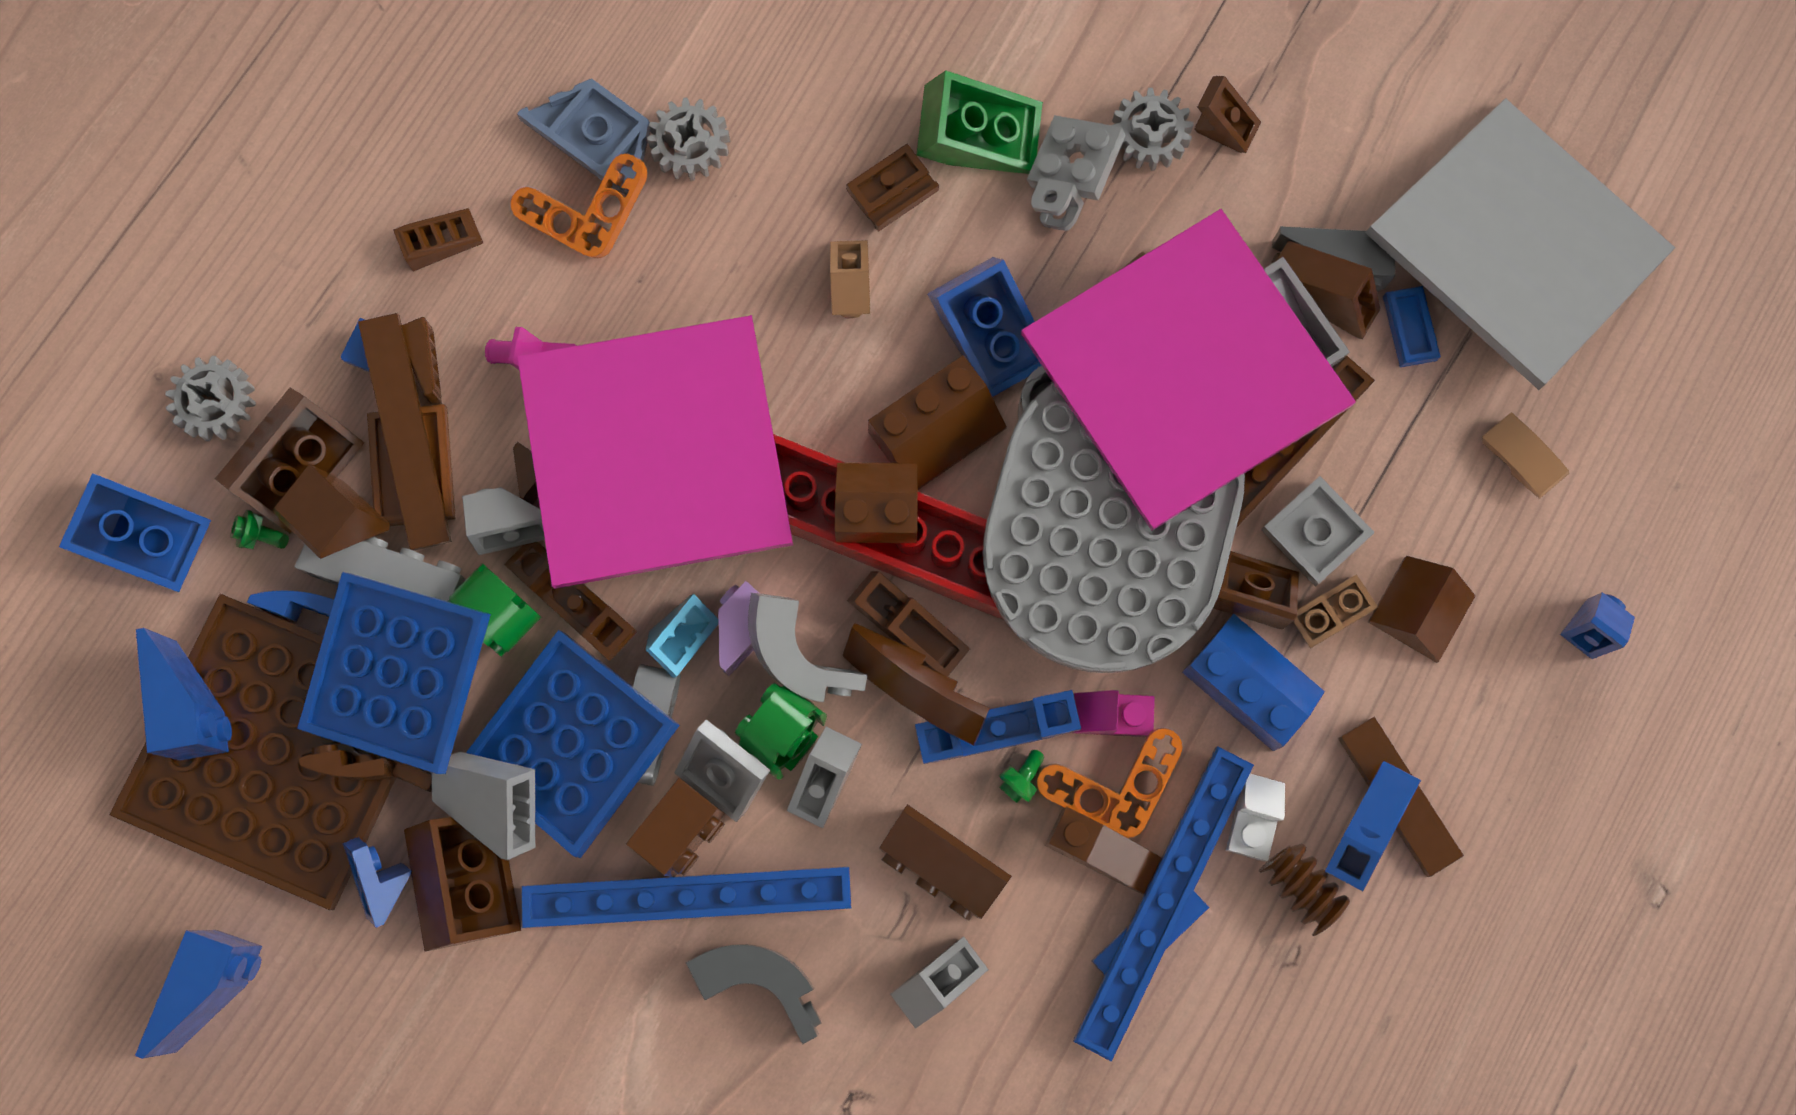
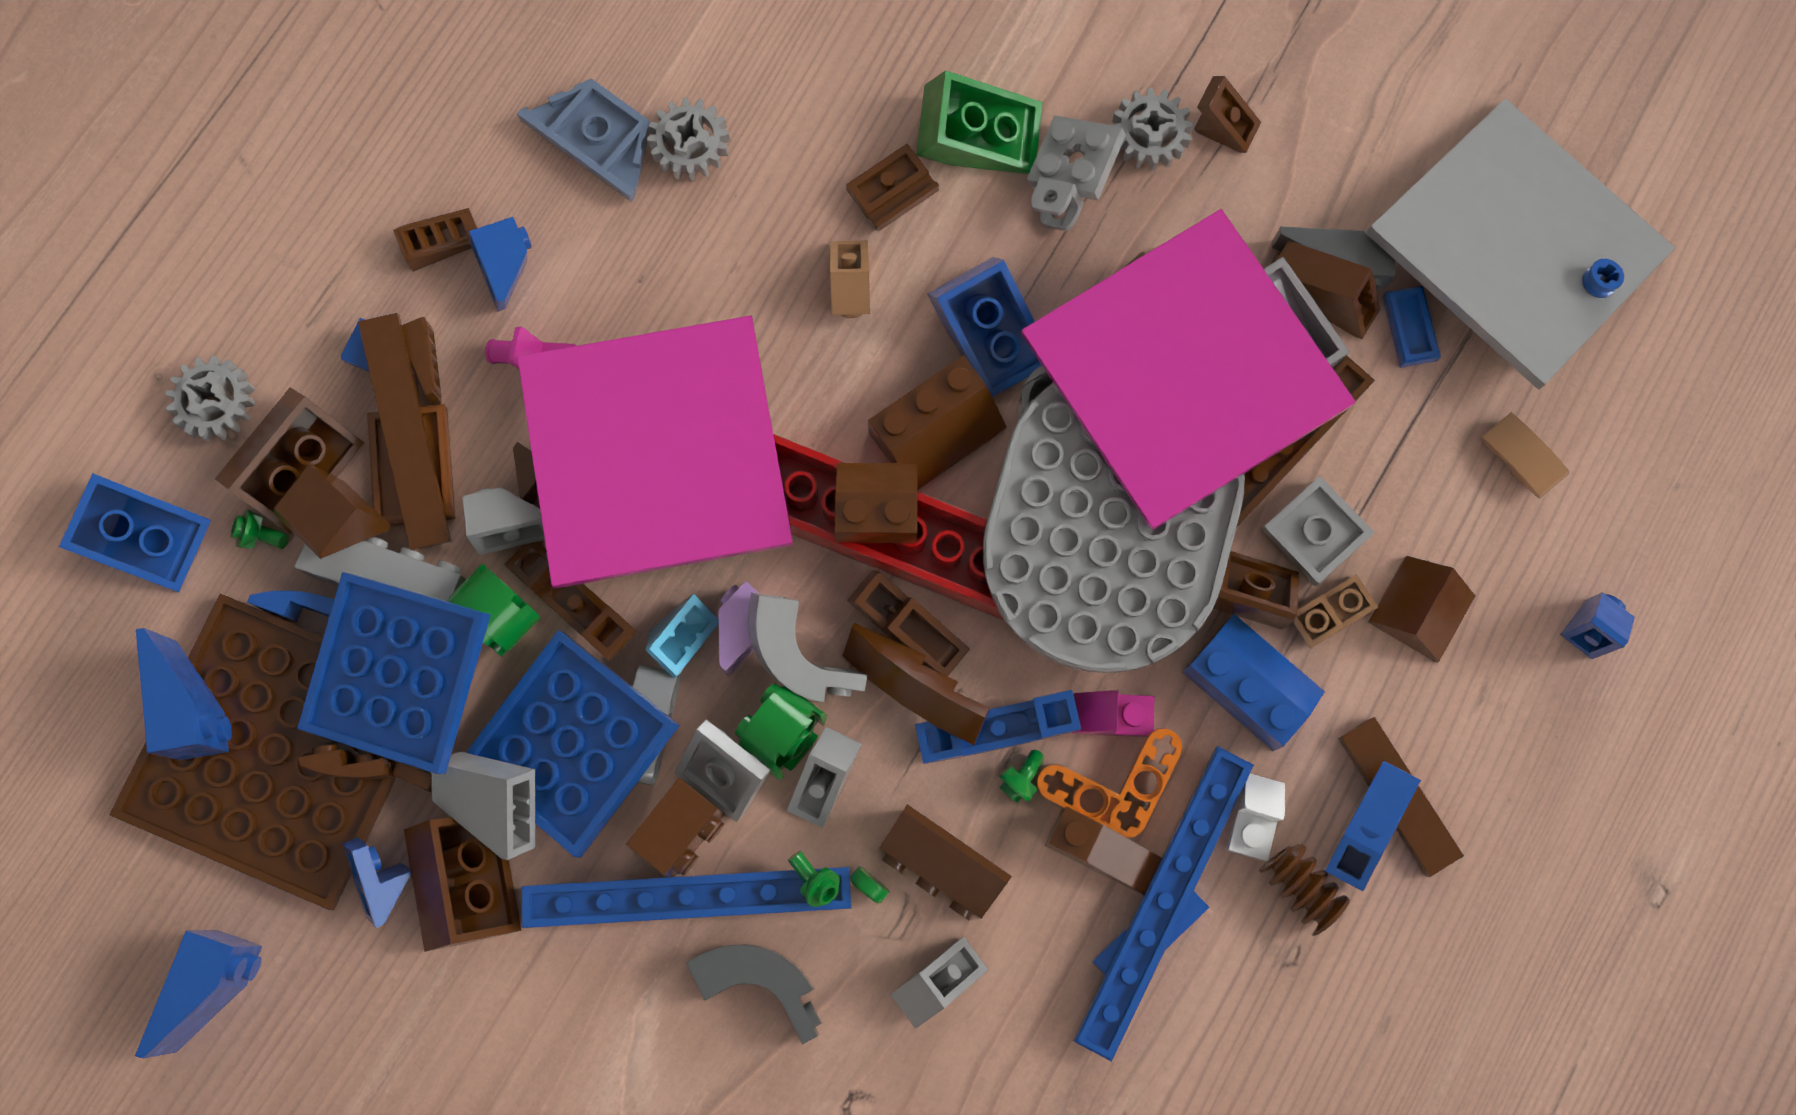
(501, 257): none -> blue slope
(582, 224): orange beam -> none
(818, 887): none -> green plate
(869, 885): none -> green tile
(1595, 286): none -> blue bush

